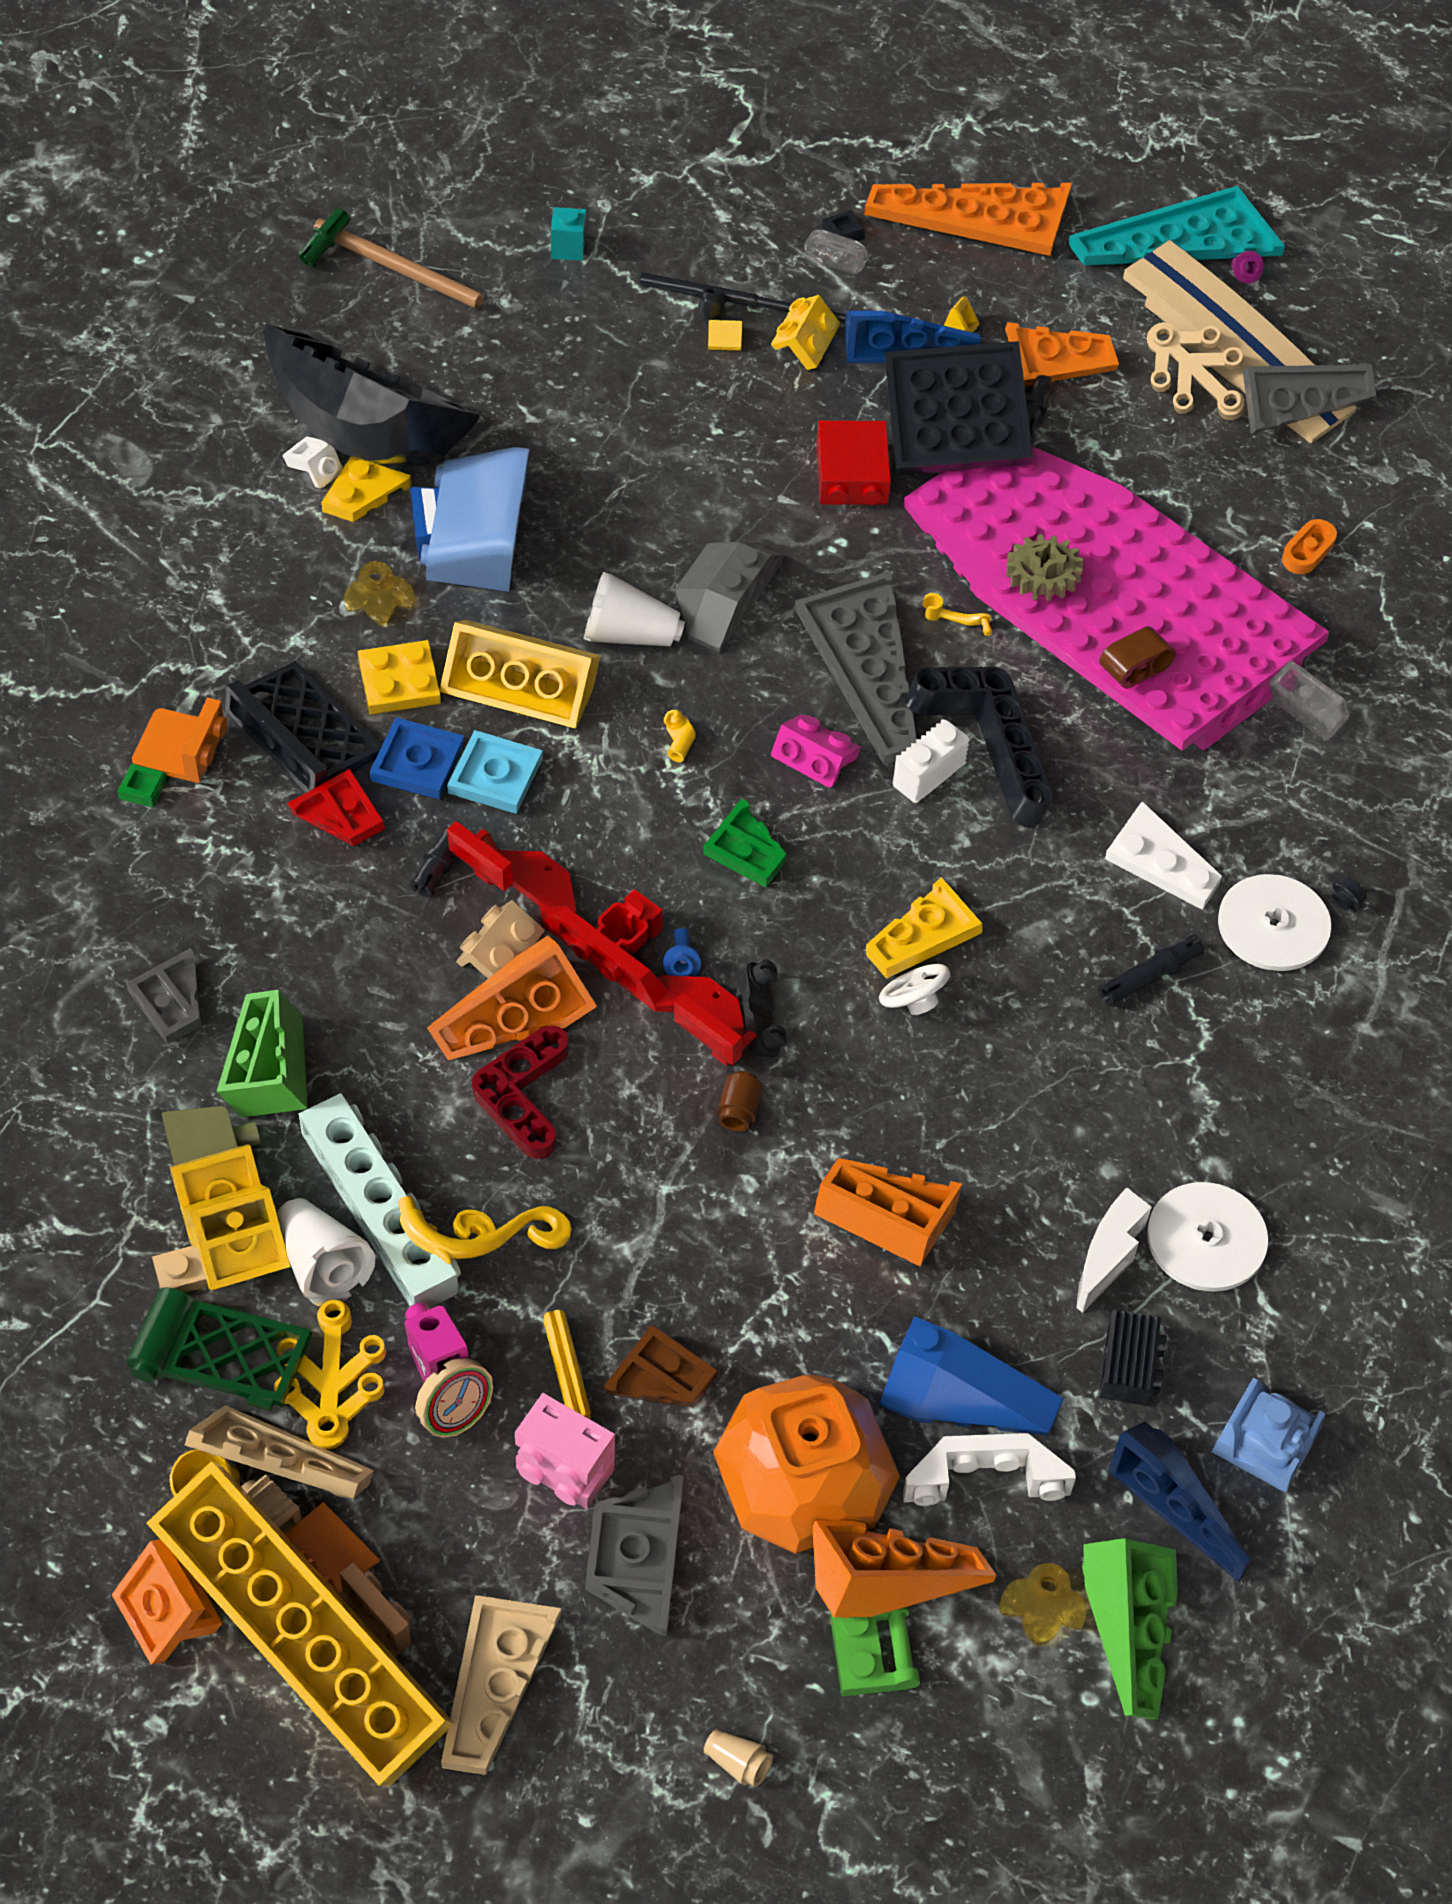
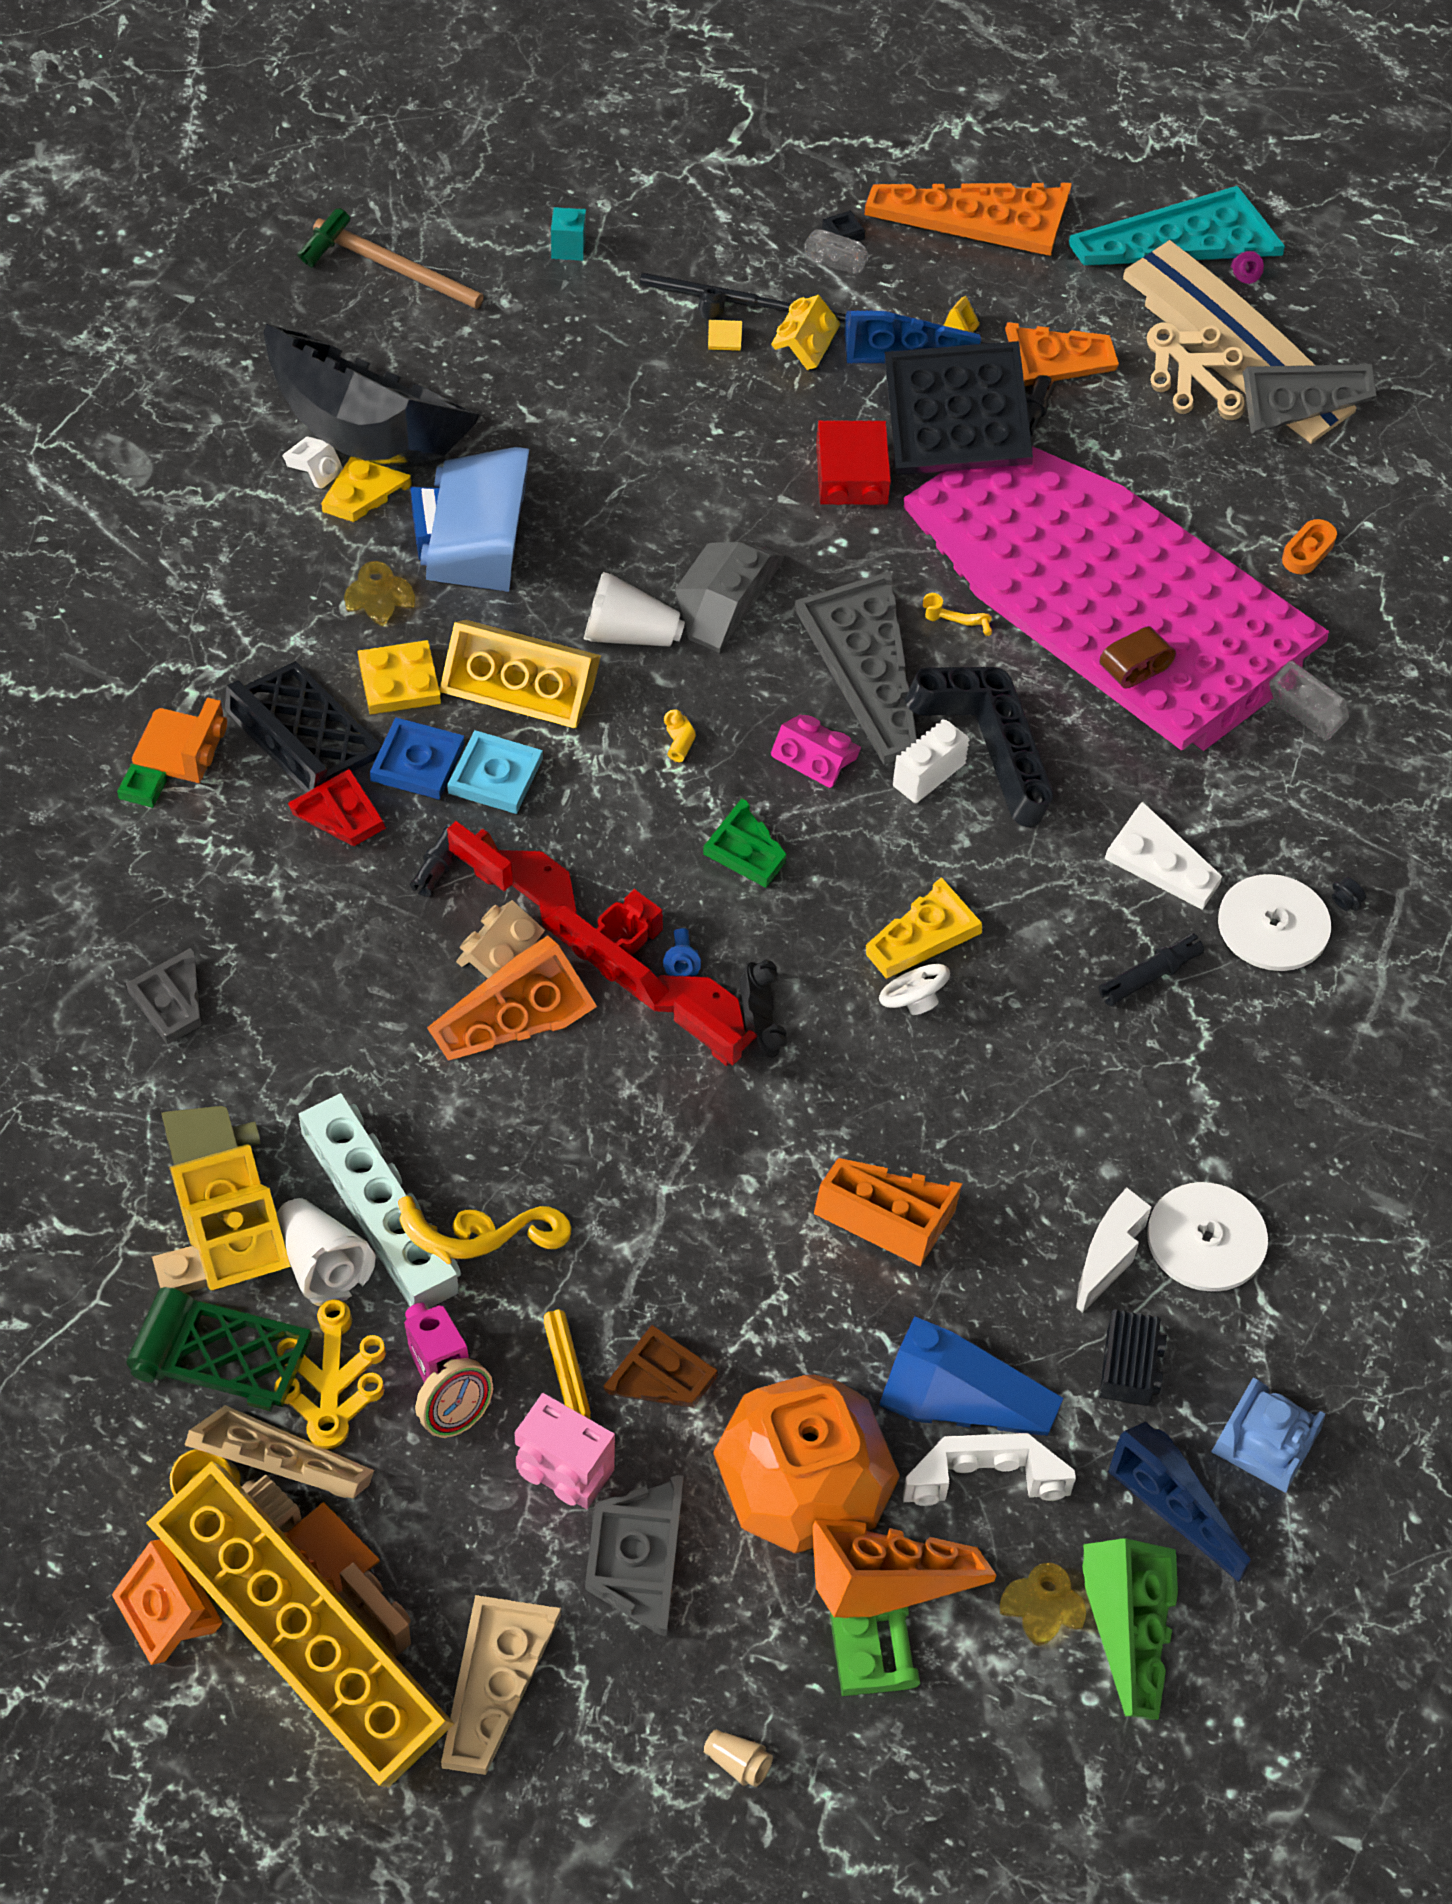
(266, 1058): bright green wedge -> none
(511, 1082): dark red beam -> none
(739, 1101): reddish brown brick -> none
(1044, 567): olive gear -> none

